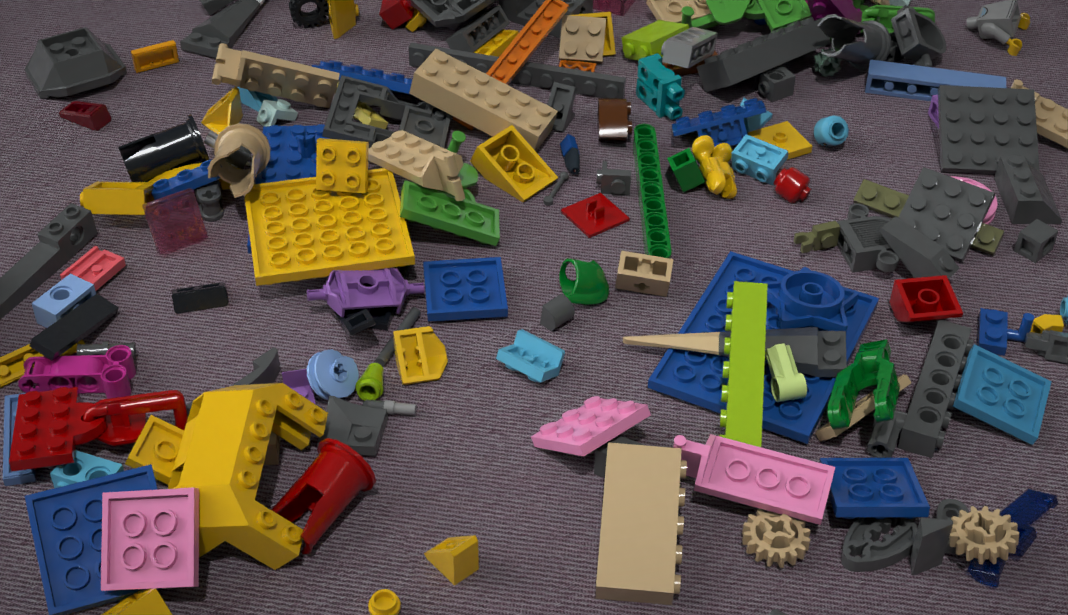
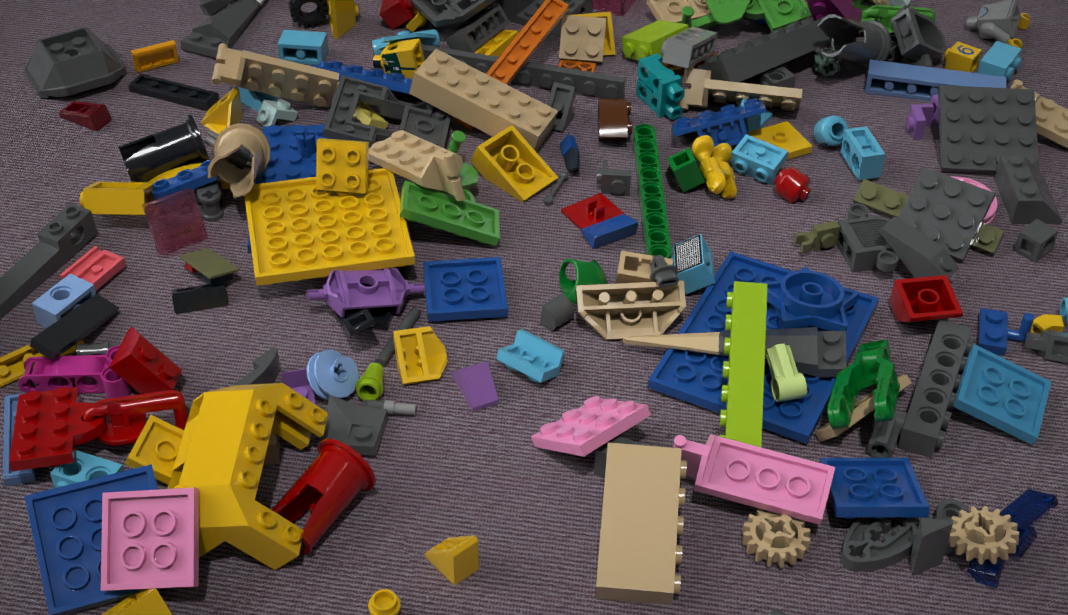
(144, 365): none -> red slope
(173, 92): none -> black tile
(210, 264): none -> olive piece
(303, 46): none -> medium azure brick
(400, 57): none -> yellow torso
(427, 37): none -> medium azure pin
(476, 385): none -> medium lavender slope
(610, 230): none -> blue slope
(630, 308): none -> tan wedge
(662, 273): none -> dark grey piece
(694, 263): none -> brick
(721, 91): none -> tan hinge
(862, 153): none -> medium azure brick
(919, 117): none -> medium lavender bracket
(962, 57): none -> yellow brick
(1001, 60): none -> medium azure brick

